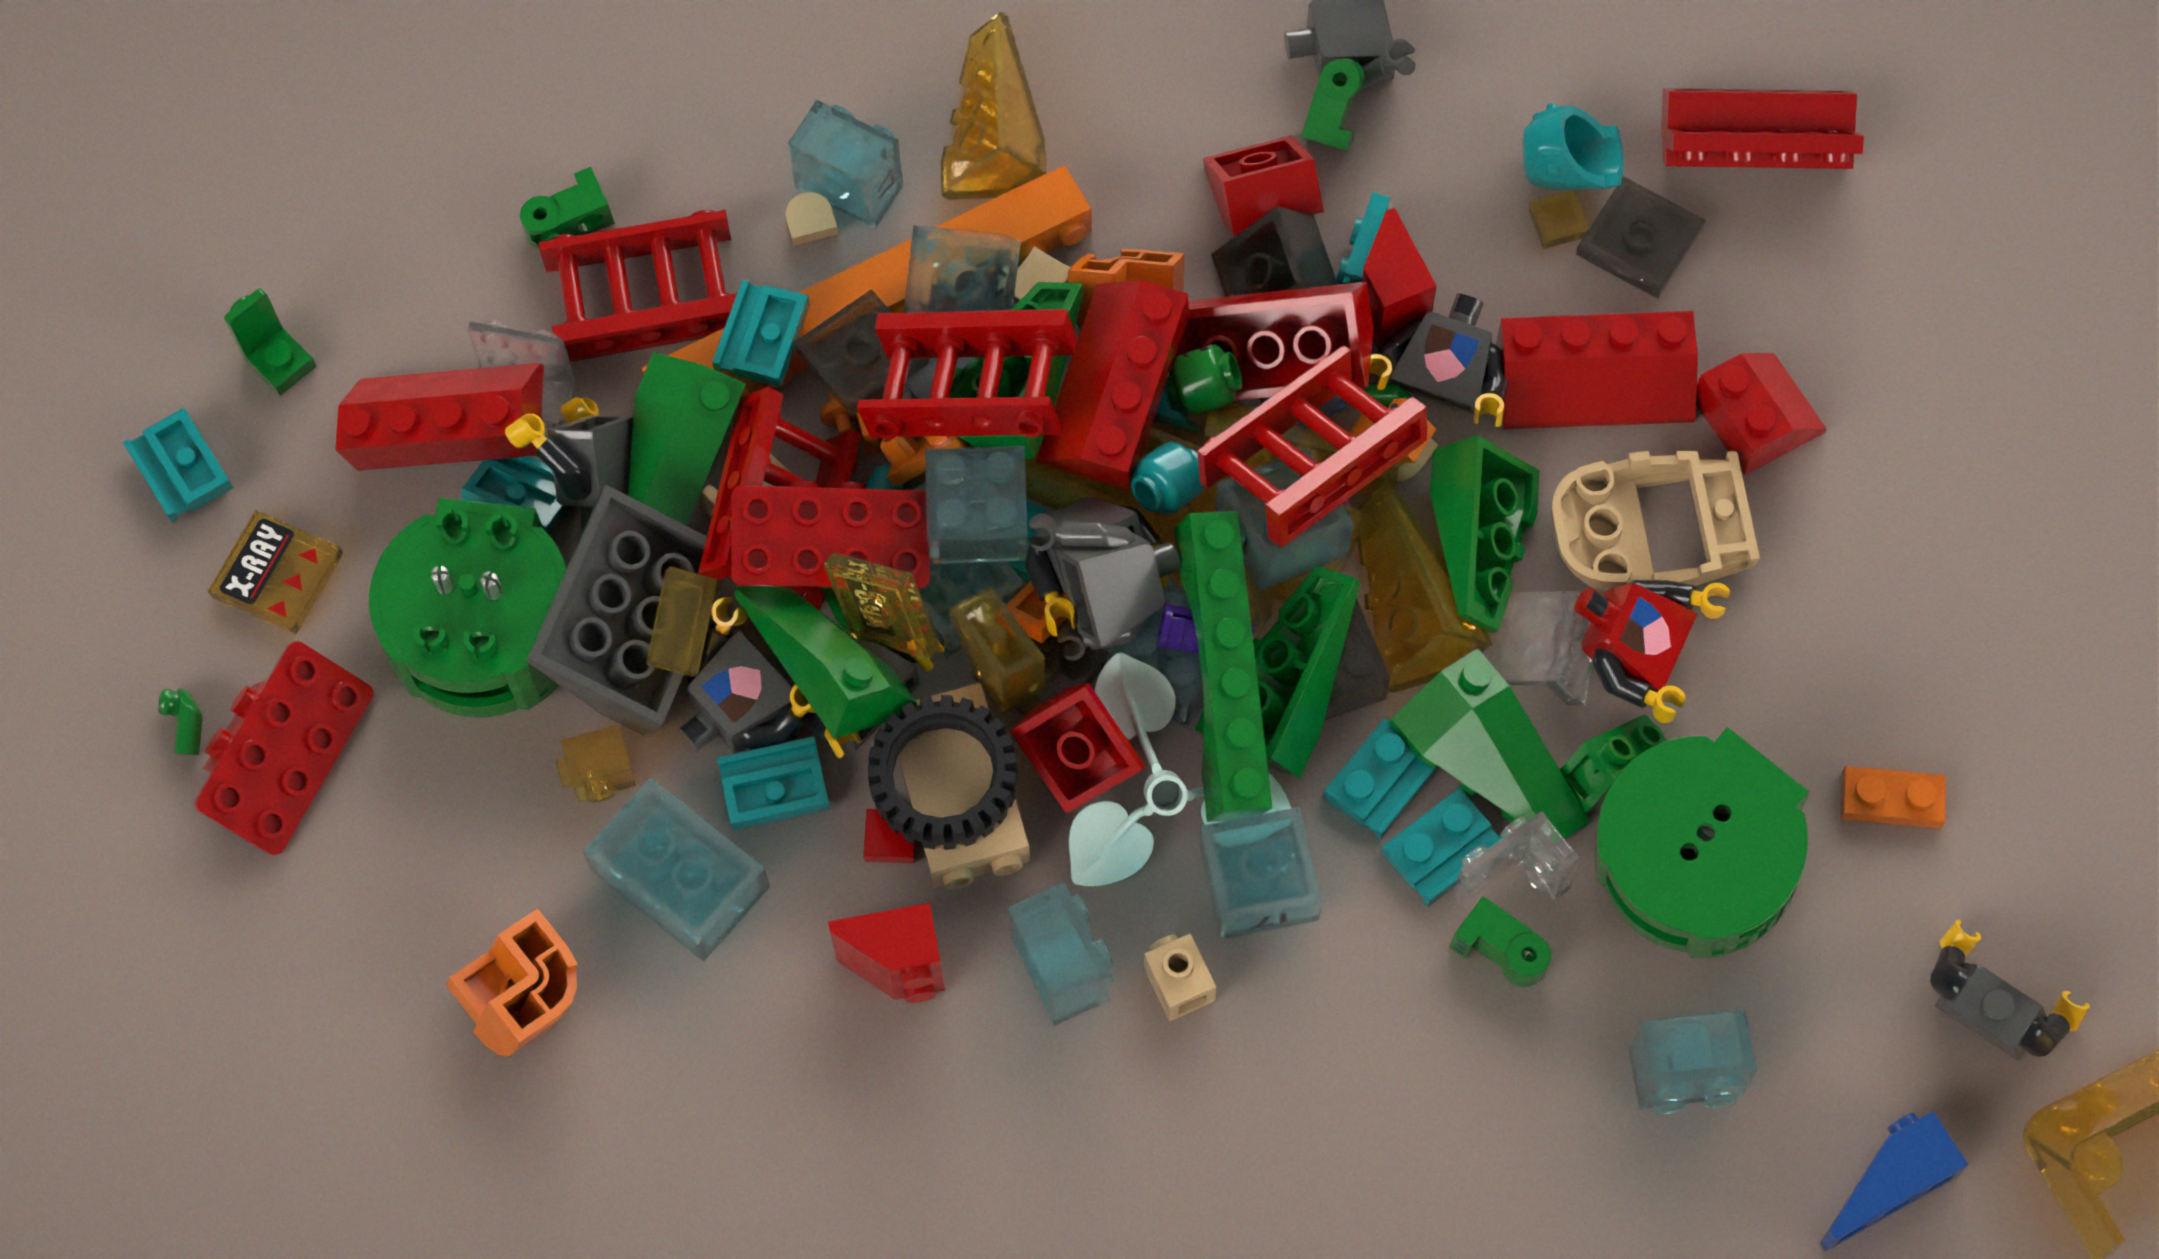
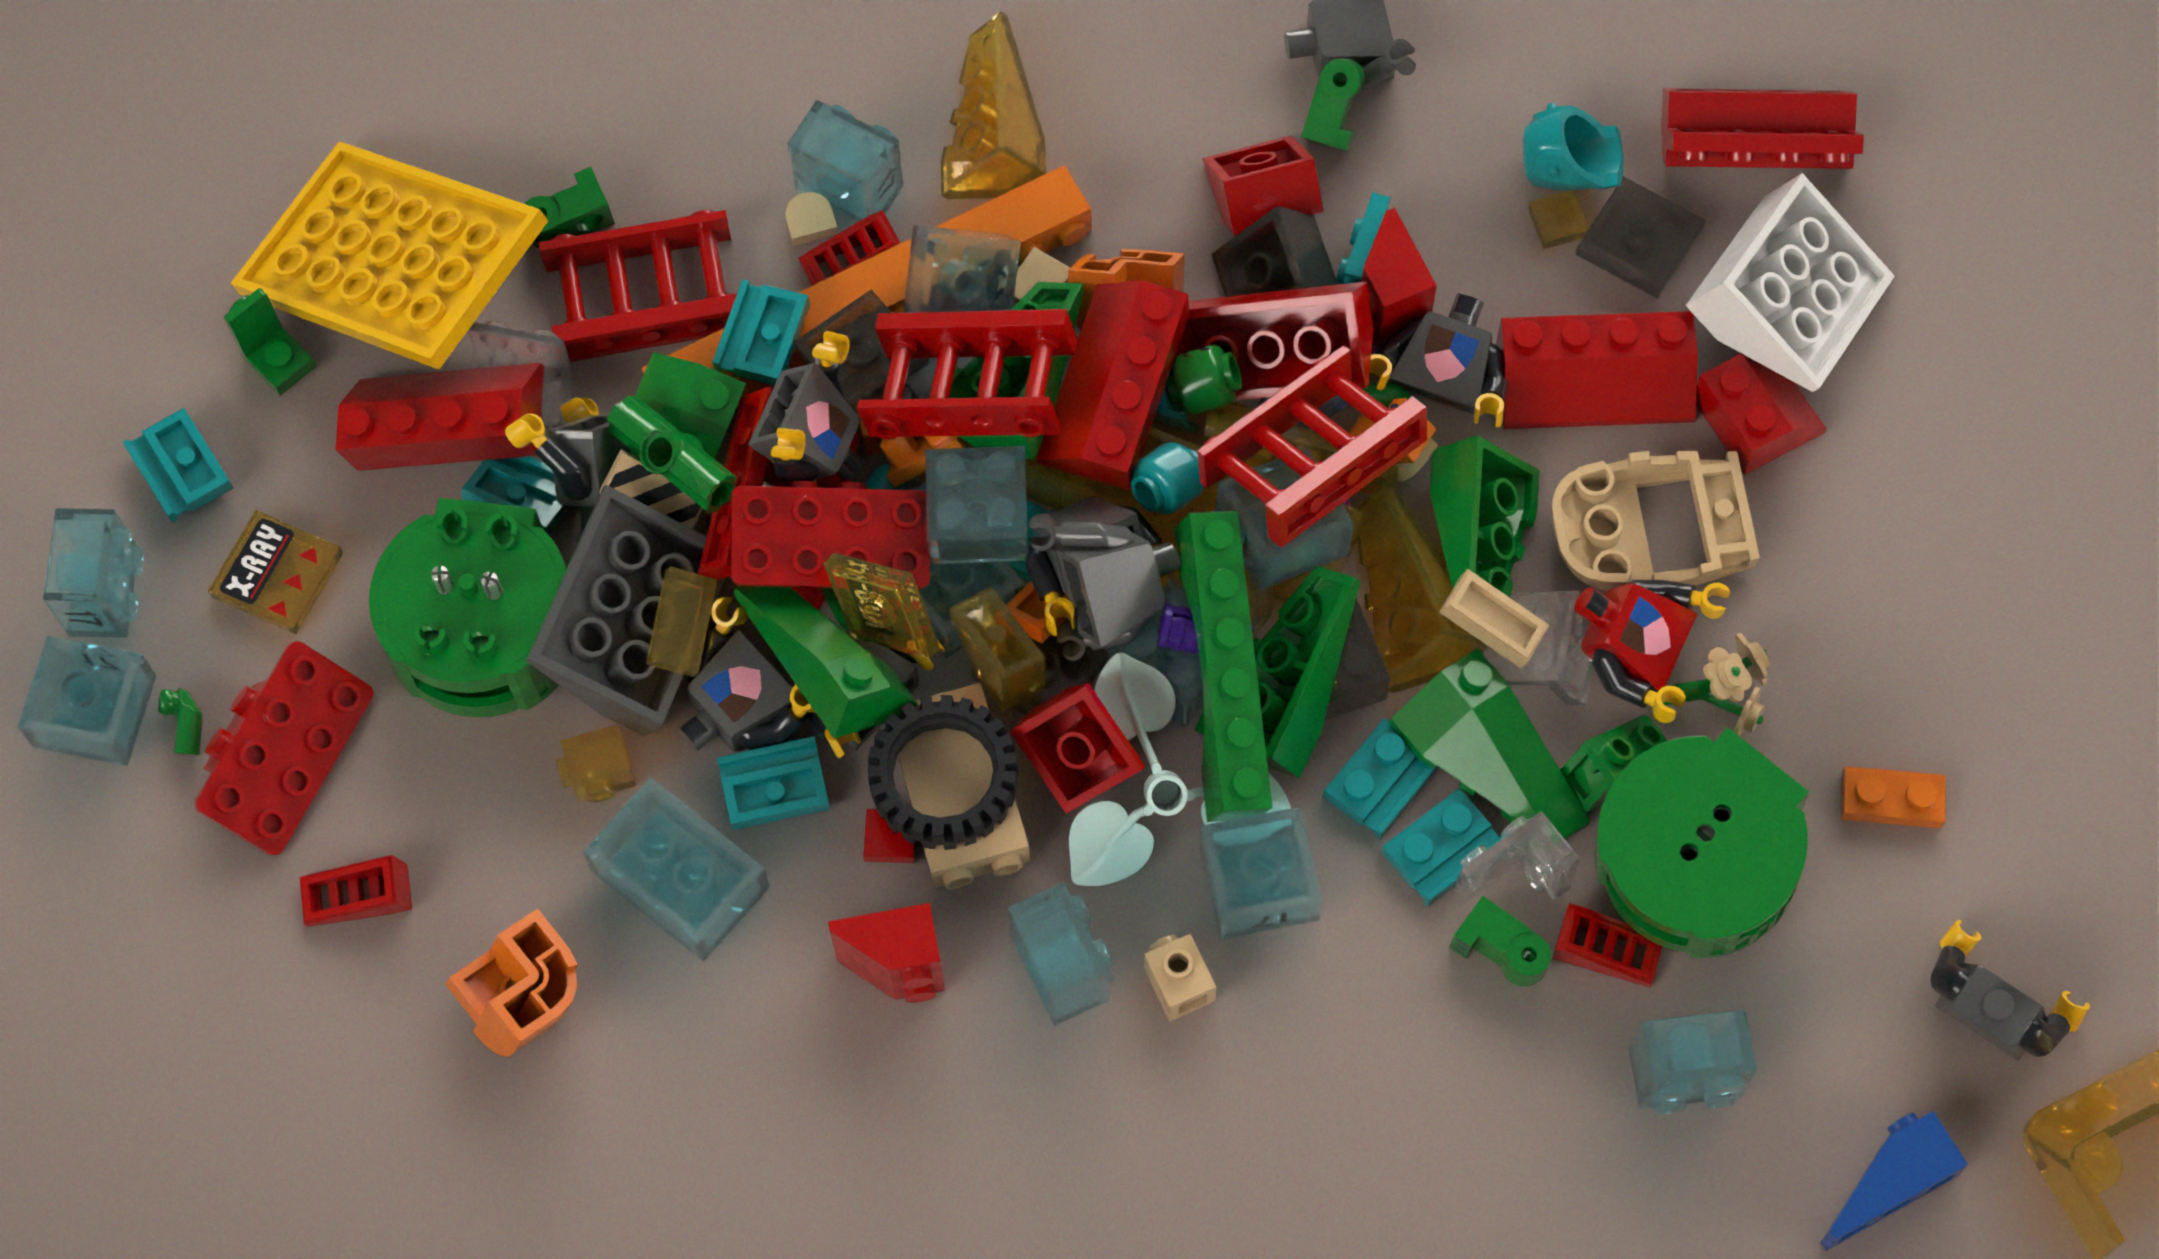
(87, 700): none -> clear light blue brick
(92, 573): none -> clear light blue brick
(382, 902): none -> red slope
(390, 253): none -> yellow plate
(651, 489): none -> tile
(655, 439): none -> green piece
(808, 419): none -> torso
(858, 234): none -> red slope
(1494, 618): none -> tan tile
(1585, 957): none -> red slope
(1729, 678): none -> tan plant
(1792, 285): none -> white slope

